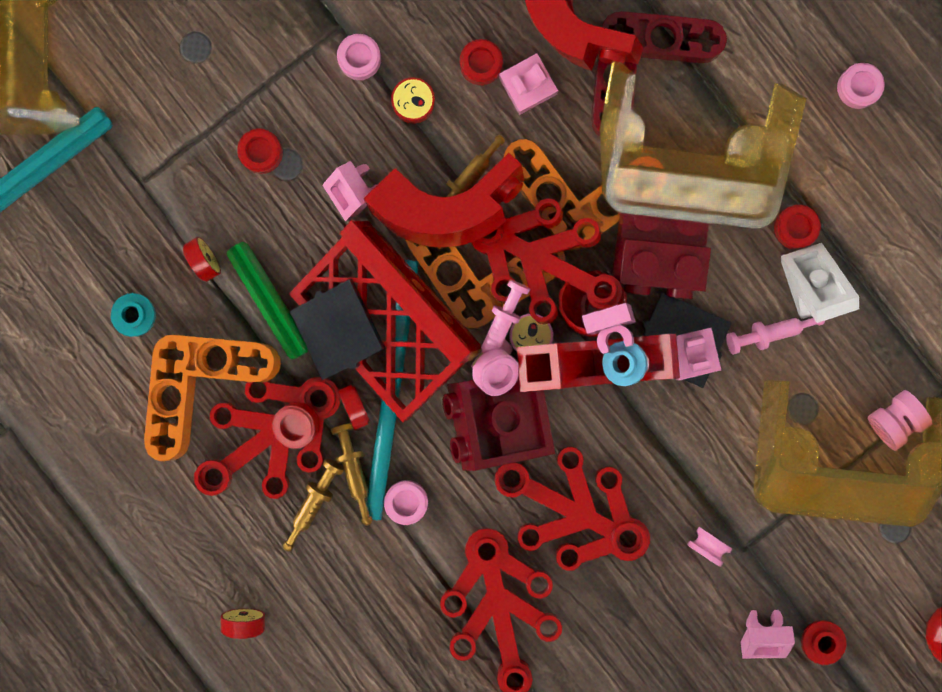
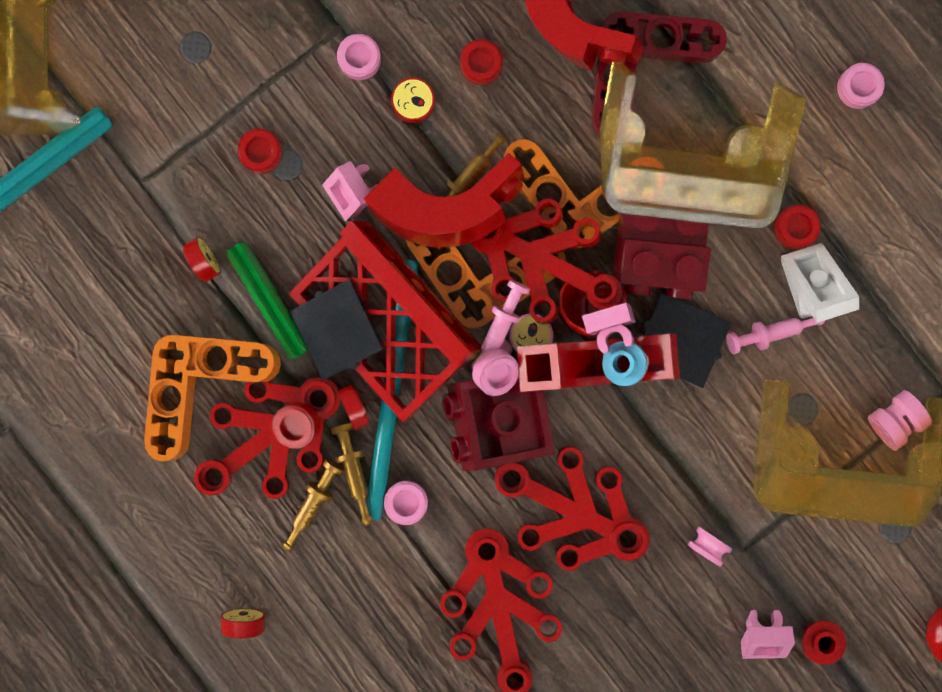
(146, 315): teal plate -> none
(528, 84): bright pink tile -> none
(697, 354): bright pink tile -> none

